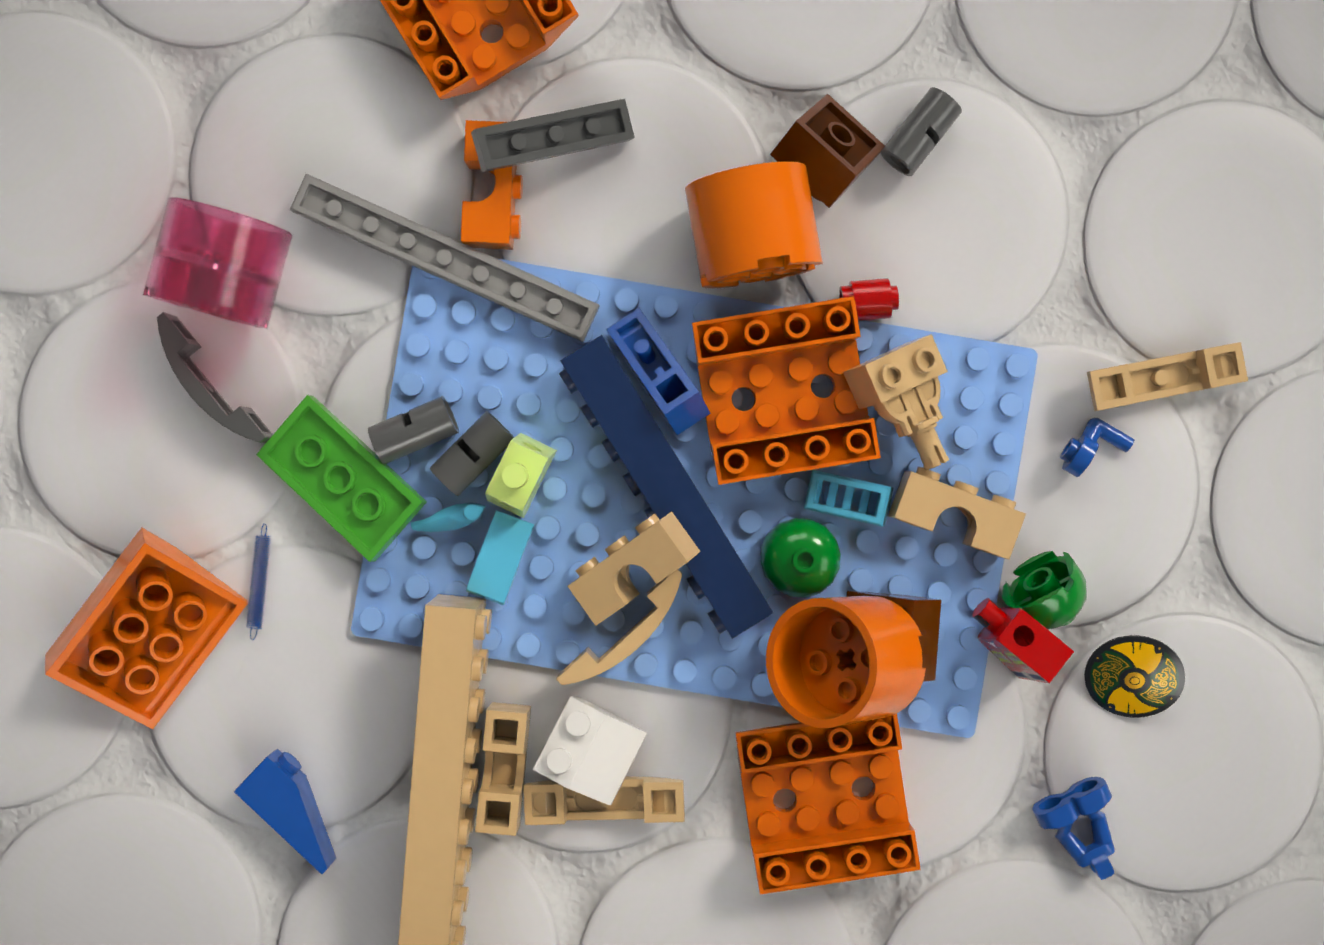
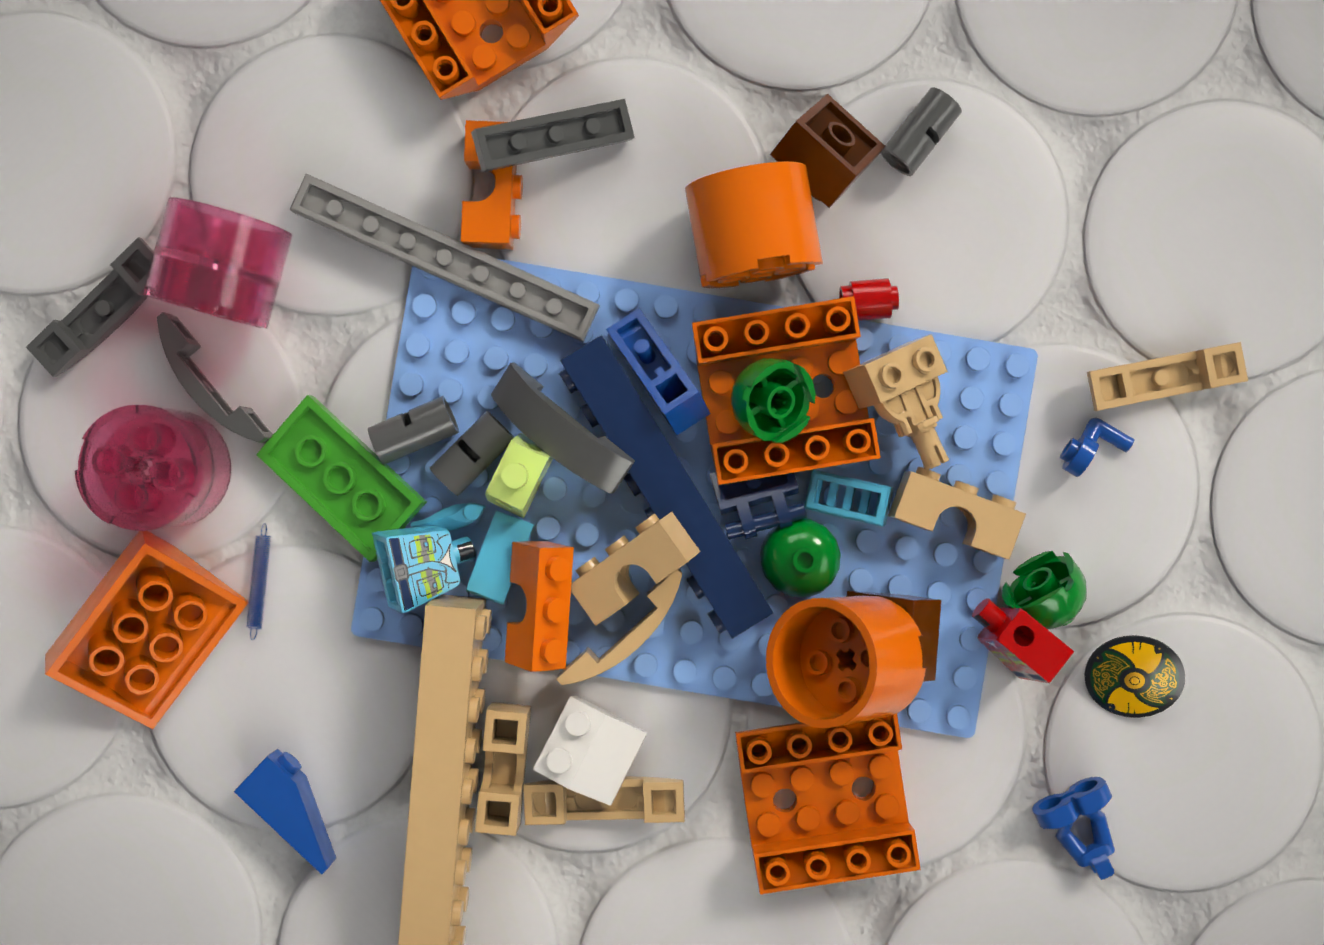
(98, 314): none -> dark grey slope
(186, 476): none -> clear pink brick
(419, 564): none -> torso
(546, 578): none -> orange arch
(558, 433): none -> dark grey slope
(749, 493): none -> dark blue plate
(773, 399): none -> green cylinder

